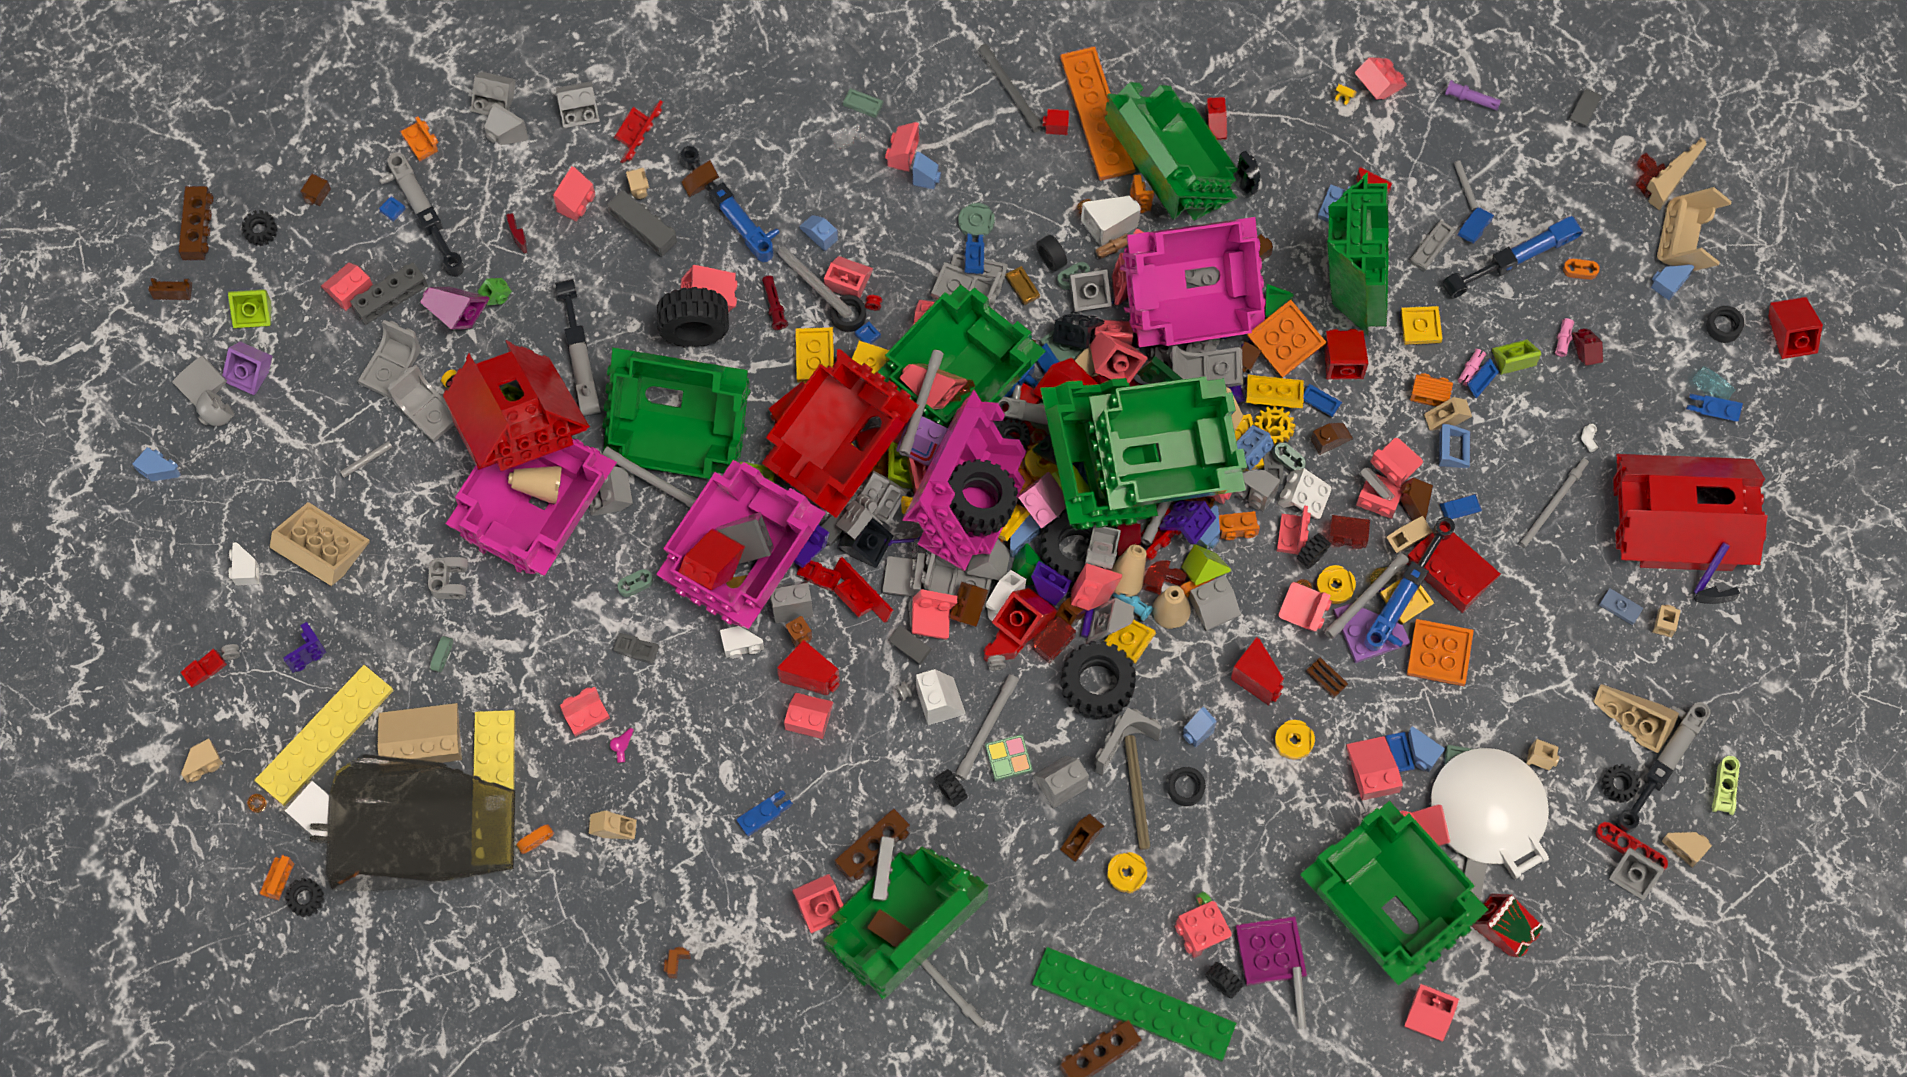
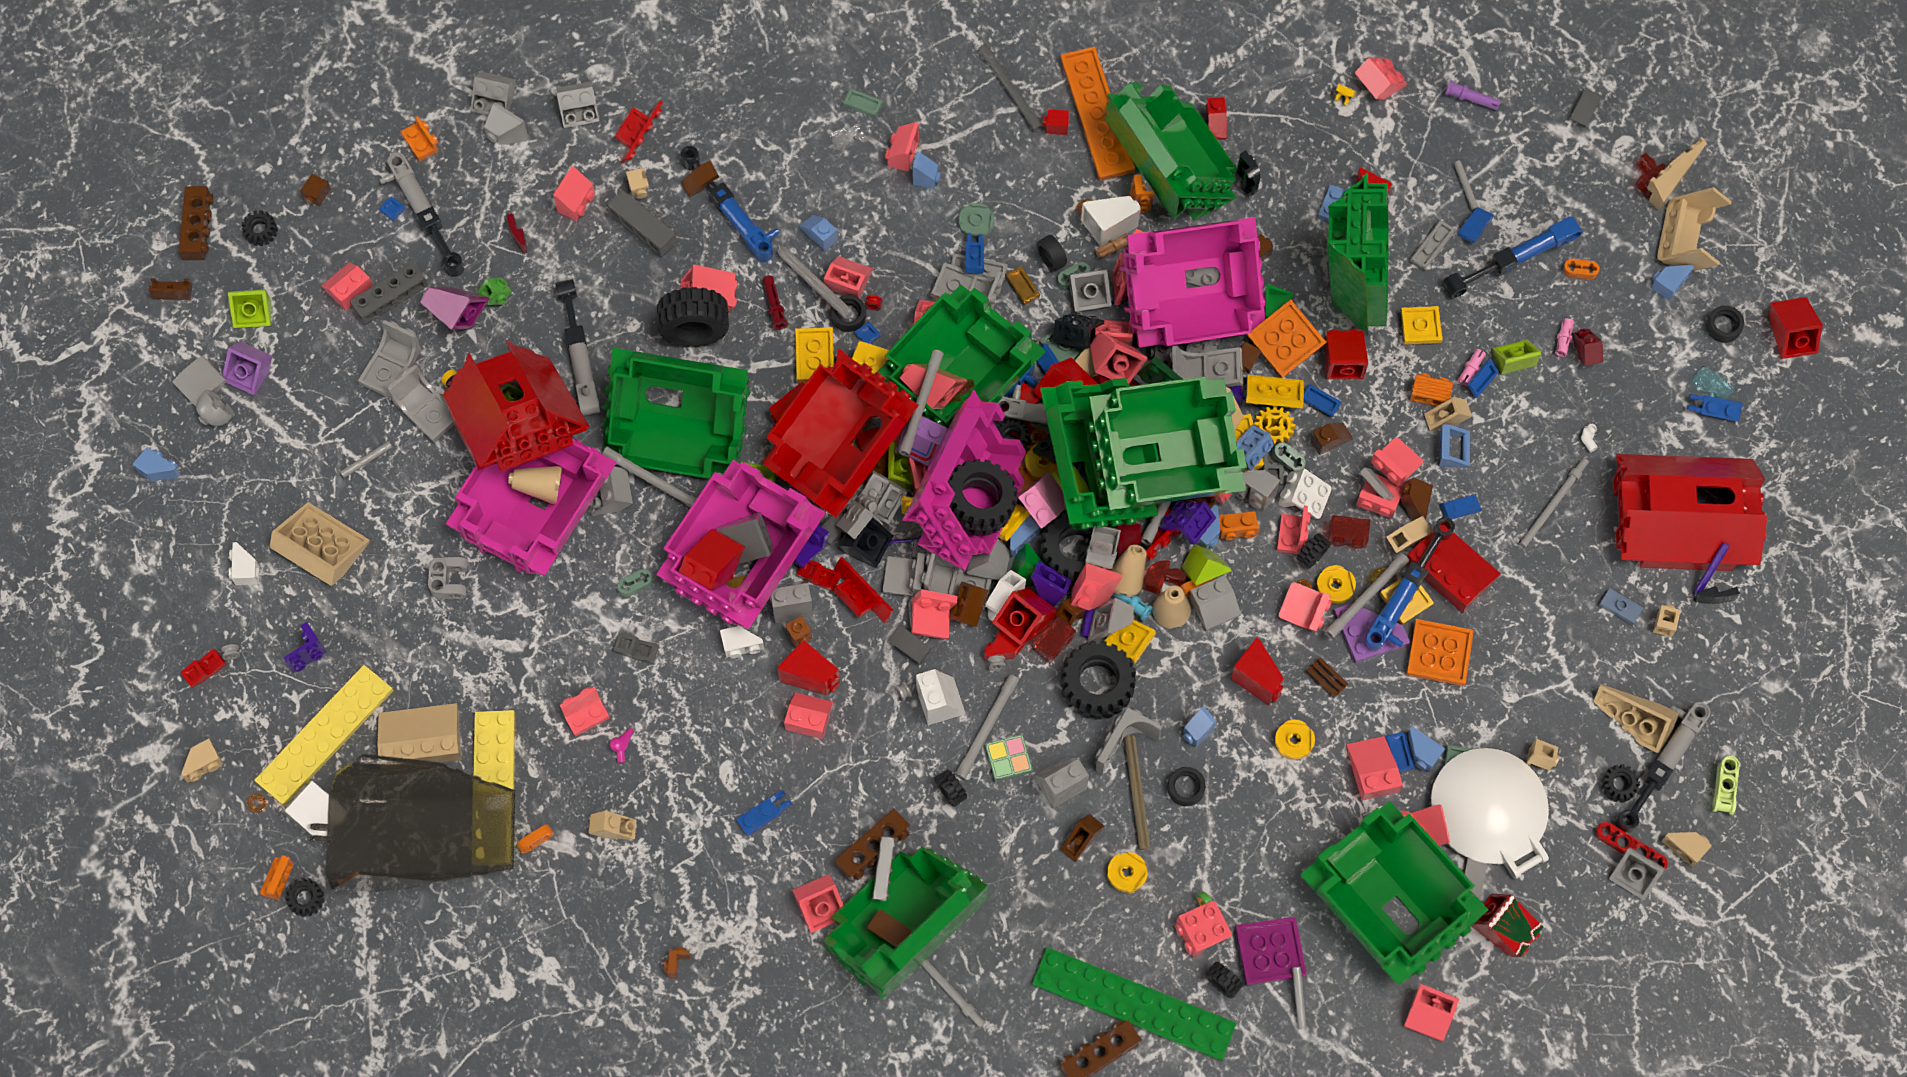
(441, 654): sand green beam -> none

